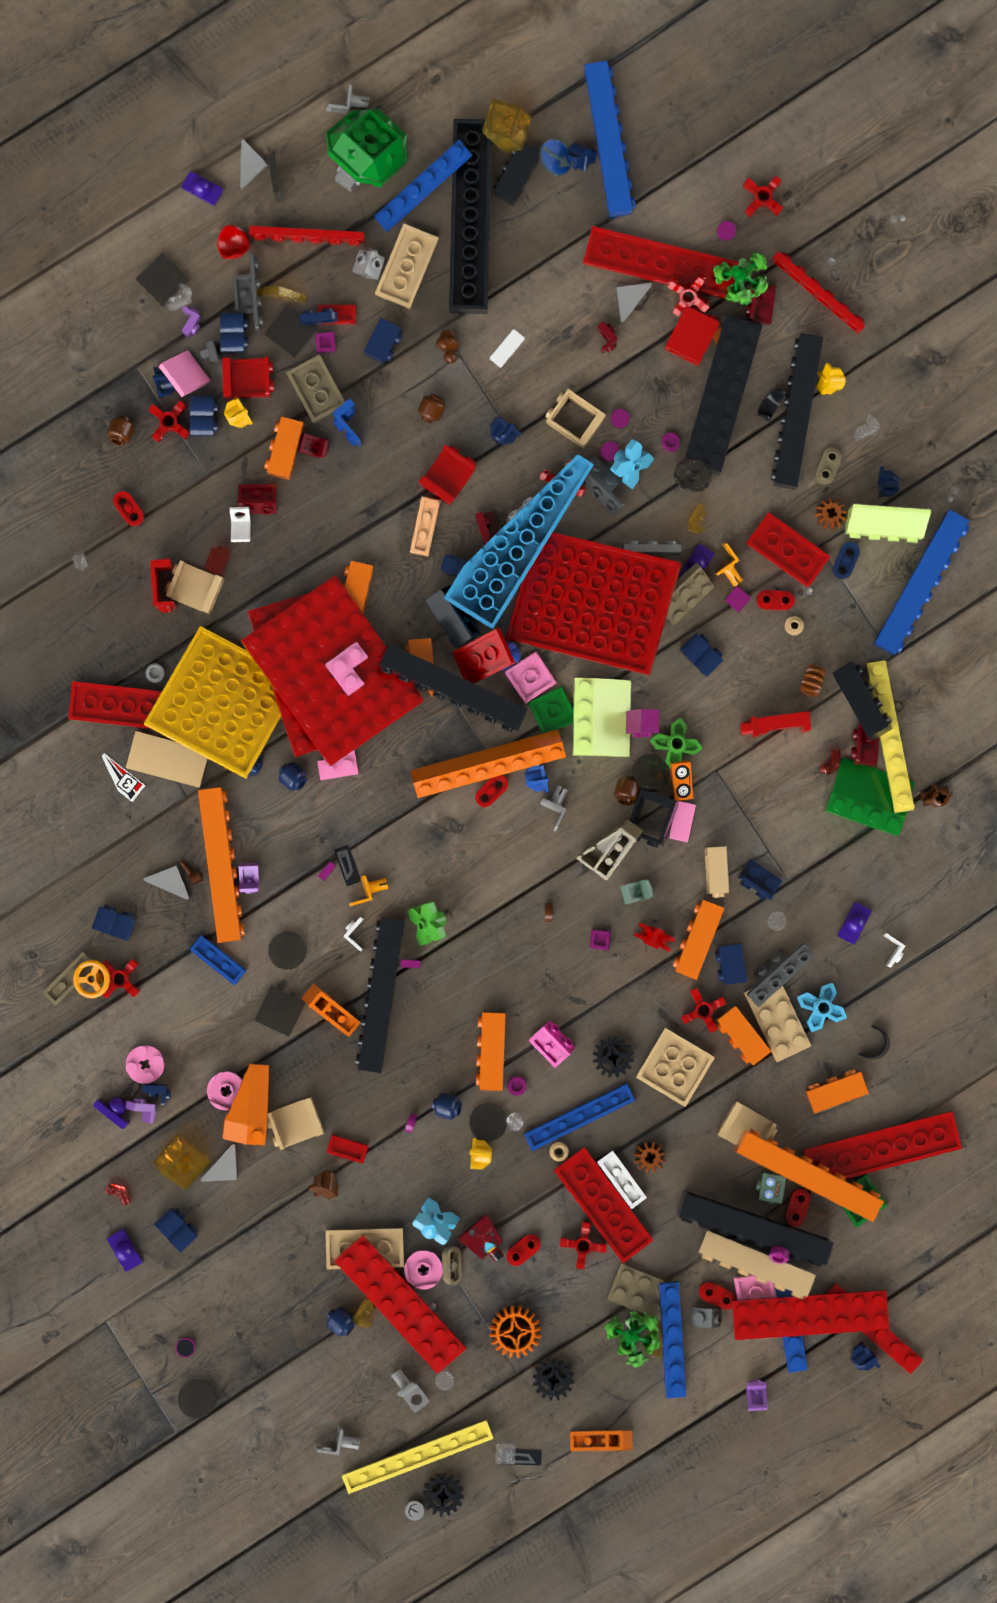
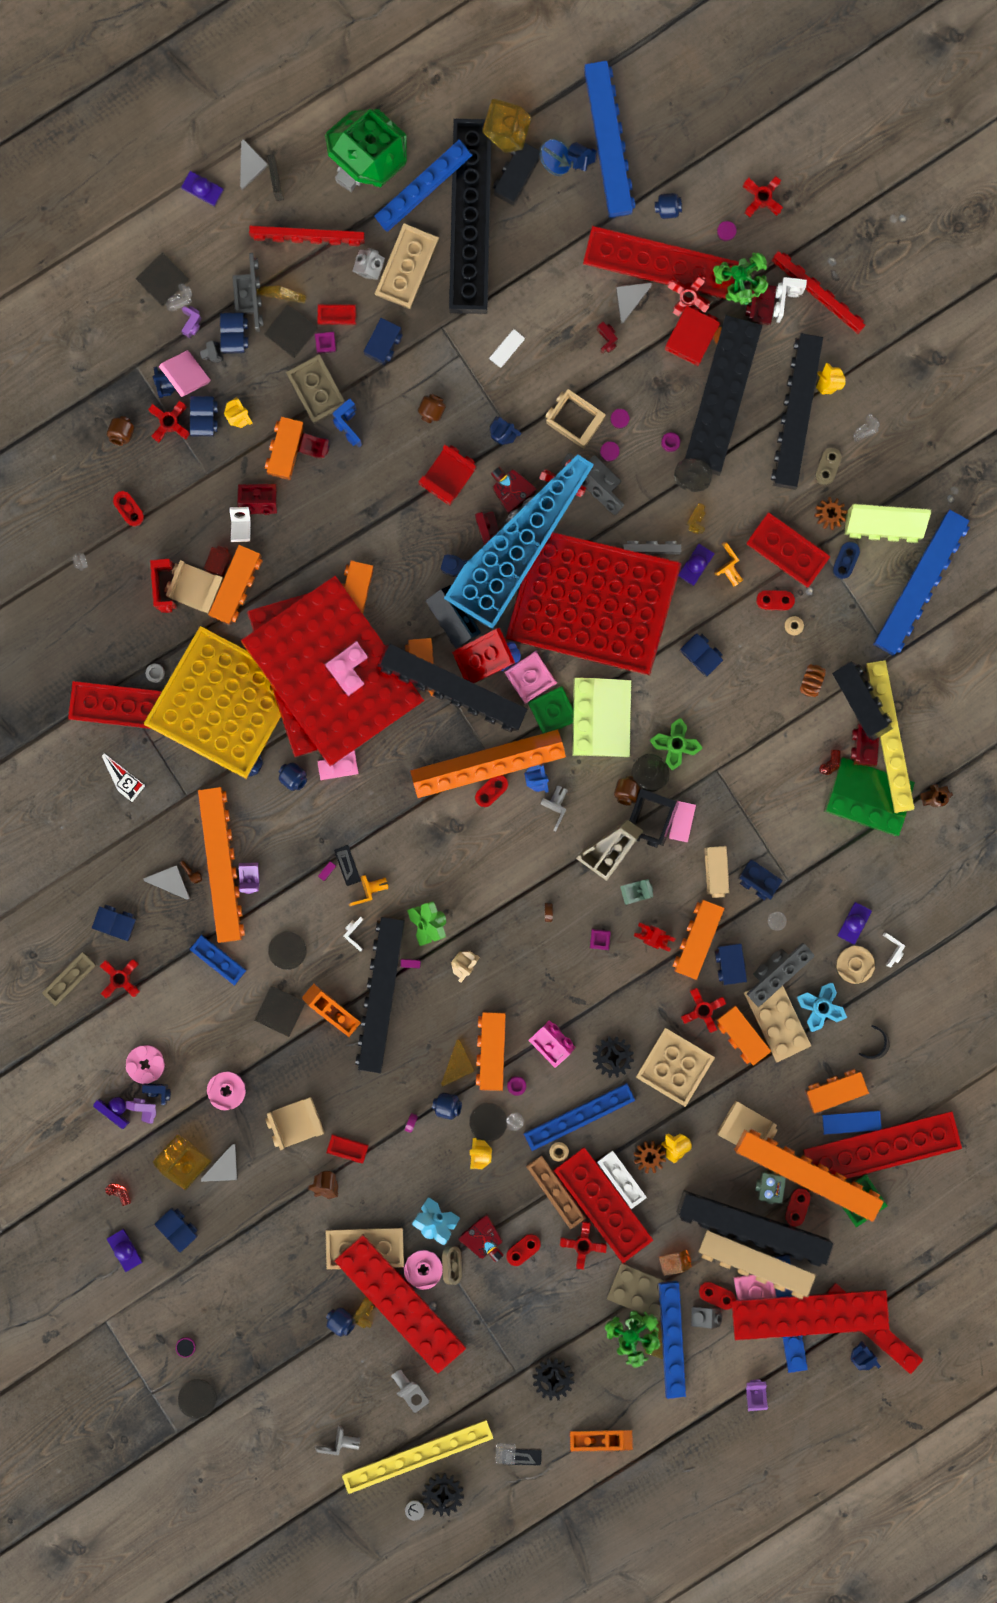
(97, 975): light orange piece -> none
(166, 759): tan tile -> none
(232, 242): red helmet -> none
(235, 584): none -> orange brick
(247, 378): red panel -> none
(248, 1114): orange wedge -> none
(311, 318): dark blue plate -> none
(351, 100): light grey bracket -> none
(425, 526): light nougat tile -> none
(445, 1380): clear plate -> none
(448, 343): reddish brown animal -> none
(458, 1065): none -> clear yellow tile
(463, 964): none -> tan piece
(506, 1332): orange gear -> none
(511, 489): none -> dark red torso
(556, 1192): none -> medium nougat tile
(630, 461): medium azure plant -> none
(642, 722): magenta brick -> none
(668, 205): none -> dark blue head
(675, 1262): none -> clear orange bracket
(676, 1146): none -> yellow piece
(681, 780): tile -> none
(688, 592): dark tan plate -> none
(737, 599): magenta tile -> none
(770, 404): black helmet -> none
(776, 722): red hips -> none
(779, 1255): magenta tile -> none
(793, 288): none -> white bracket
(851, 1122): none -> blue tile
(855, 964): none -> tan tile
(887, 483): dark blue piece -> none

